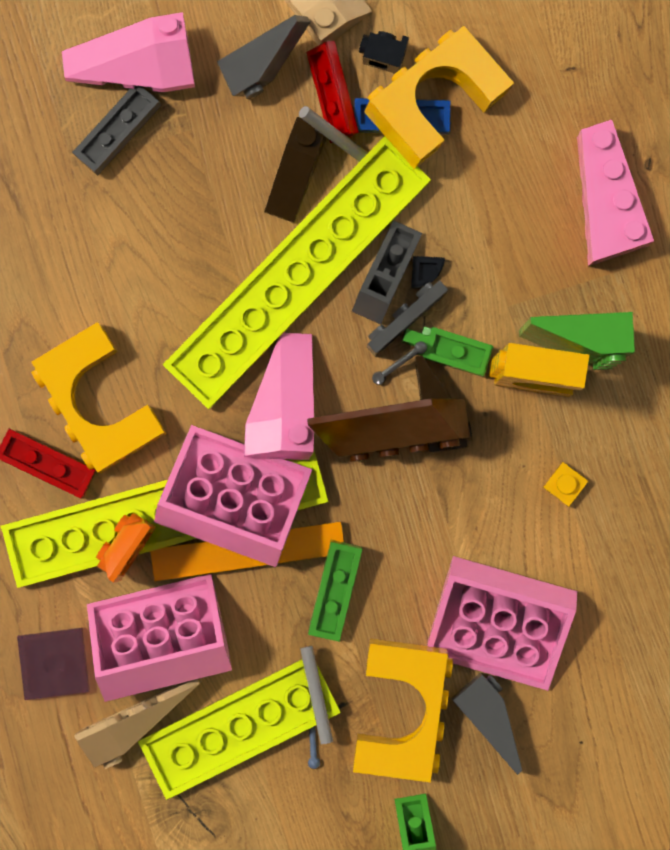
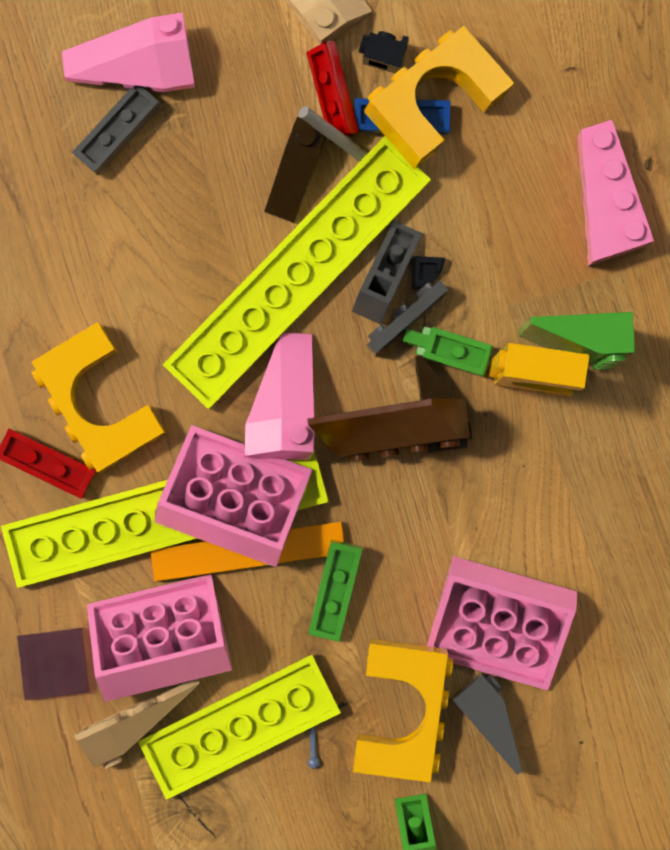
(122, 552): orange slope -> none
(261, 59): dark grey slope -> none
(316, 695): light grey bar -> none
(380, 377): dark grey hinge -> none
(565, 484): yellow plate -> none

